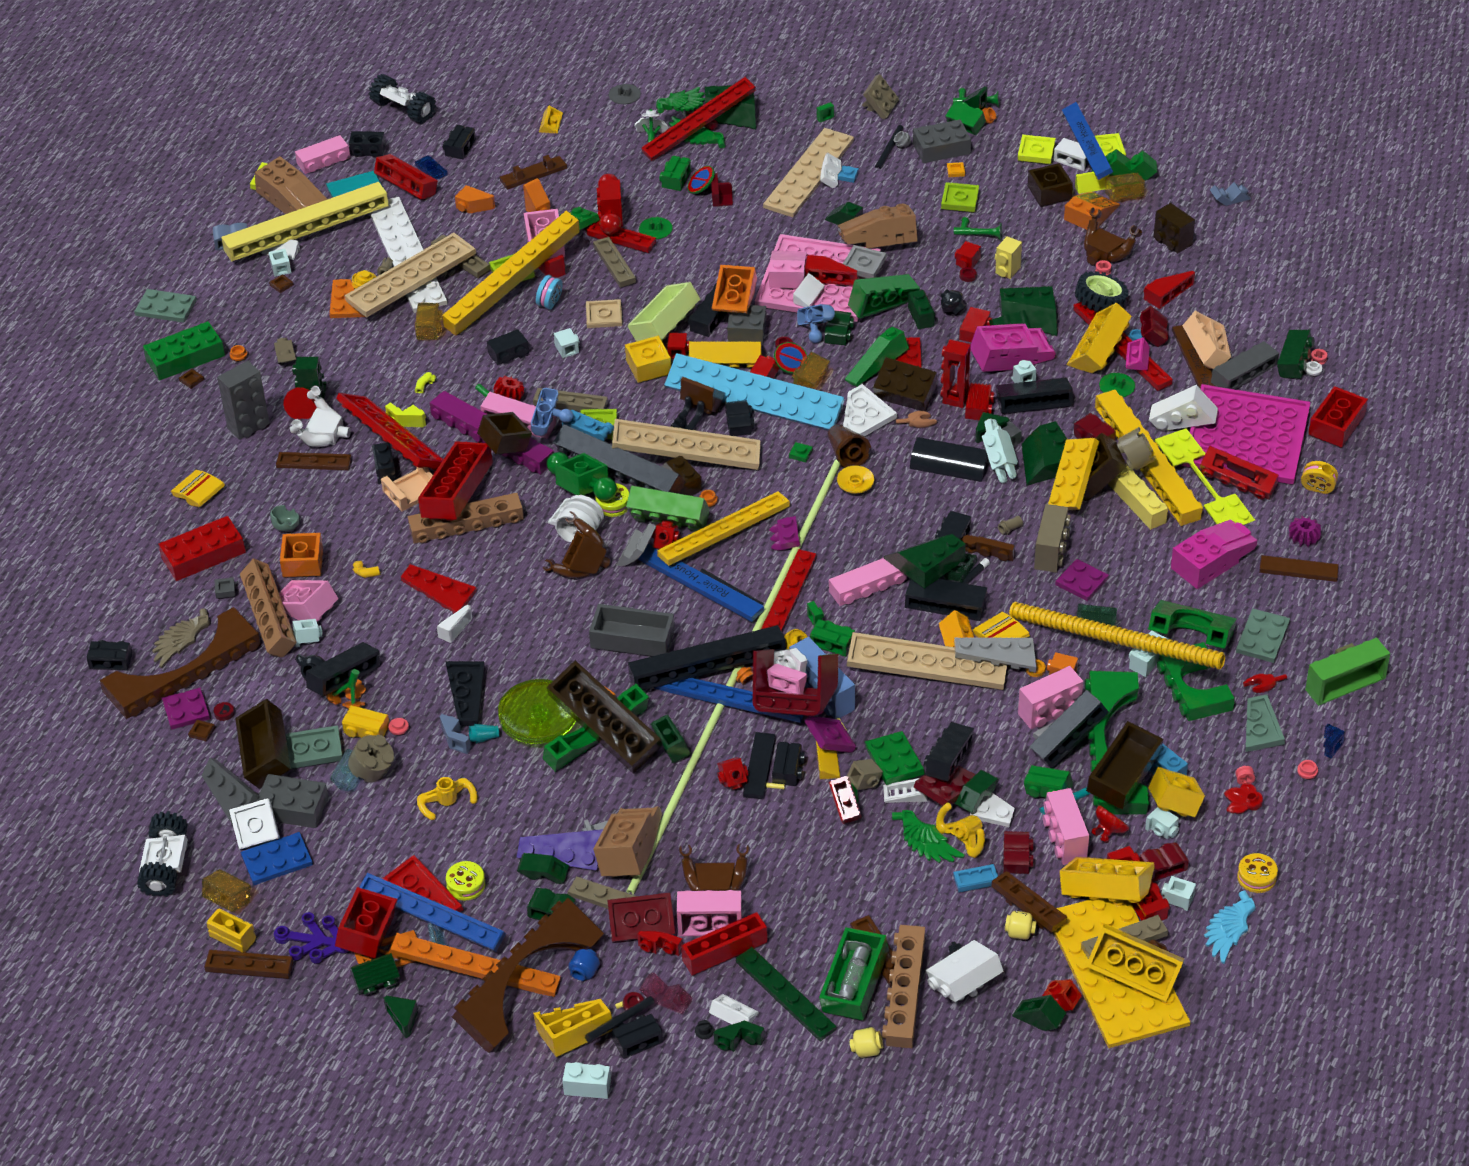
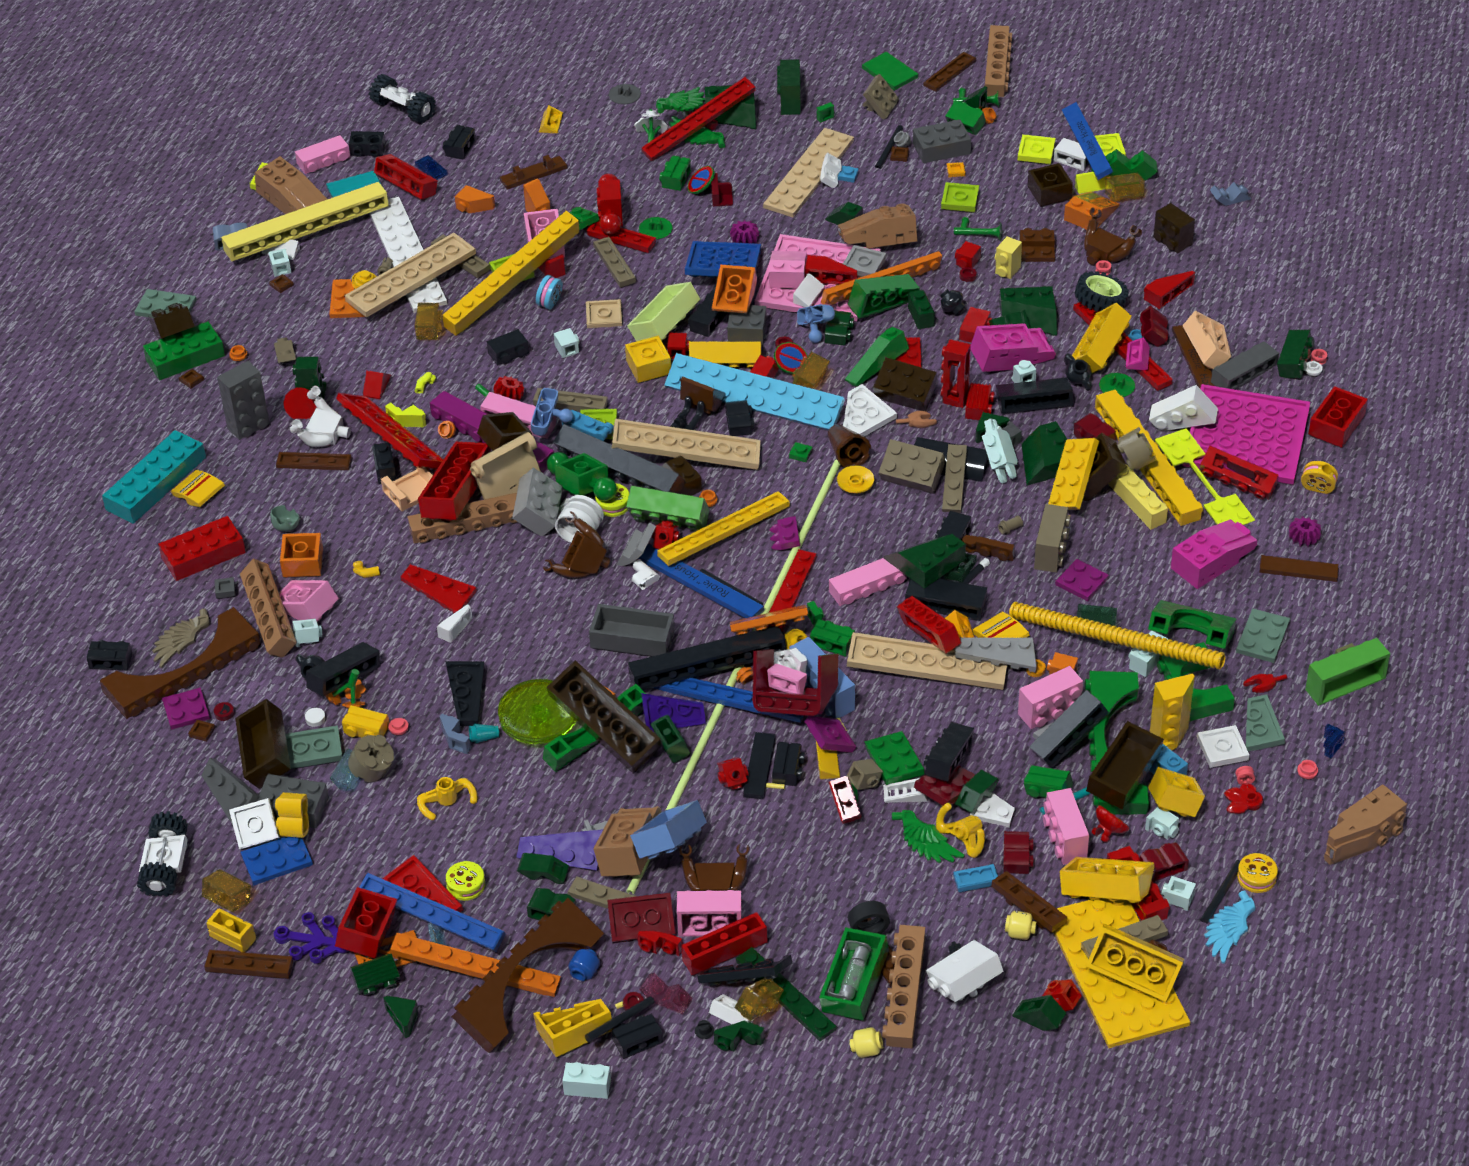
(154, 476): none -> teal brick
(170, 321): none -> dark brown brick
(293, 815): none -> yellow brick
(315, 717): none -> white tile
(375, 384): none -> red slope
(446, 429): none -> orange plate
(501, 469): none -> tan door
(537, 502): none -> light grey brick
(645, 575): none -> white piece
(668, 830): none -> medium blue piece
(682, 712): none -> dark purple wing
(707, 257): none -> blue plate
(744, 232): none -> magenta gear
(747, 971): none -> black wing
(759, 999): none -> clear yellow brick
(760, 621): none -> orange tile
(789, 86): none -> dark green wedge
(867, 910): none -> black tyre
(891, 69): none -> green tile
(899, 154): none -> reddish brown tile
(912, 466): none -> dark tan brick
(913, 268): none -> orange plate
(929, 624): none -> red brick
(949, 71): none -> reddish brown tile
(954, 478): none -> dark tan plate
(998, 60): none -> medium nougat brick
(1037, 245): none -> reddish brown plate
(1078, 371): none -> black piece
(1172, 709): none -> yellow slope
(1220, 893): none -> black bar
(1222, 746): none -> white plate
(1366, 825): none -> medium nougat piece

